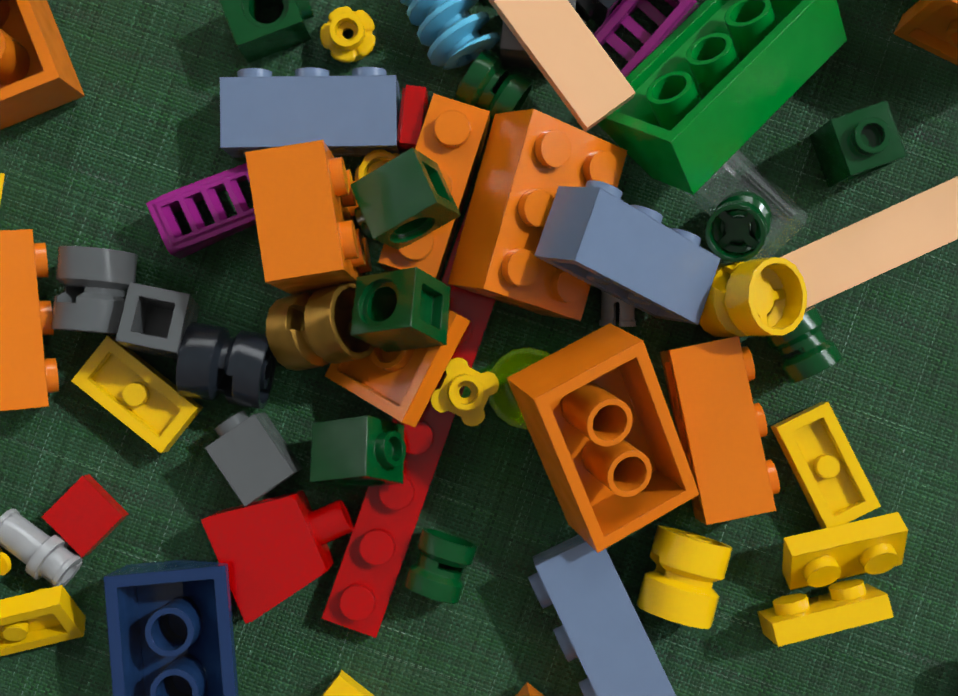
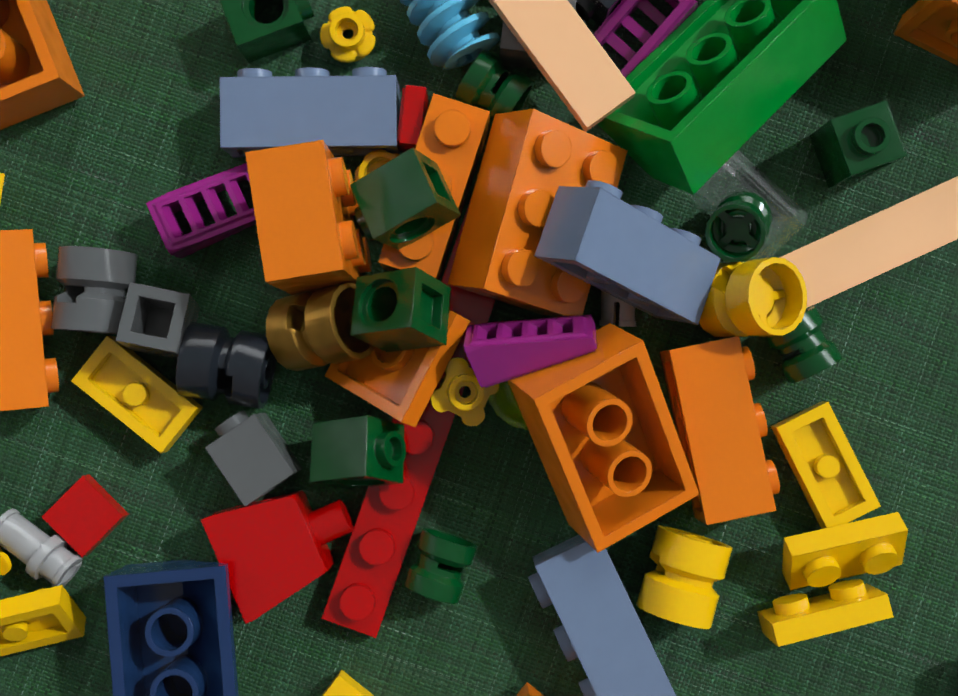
(523, 346): none -> magenta slope

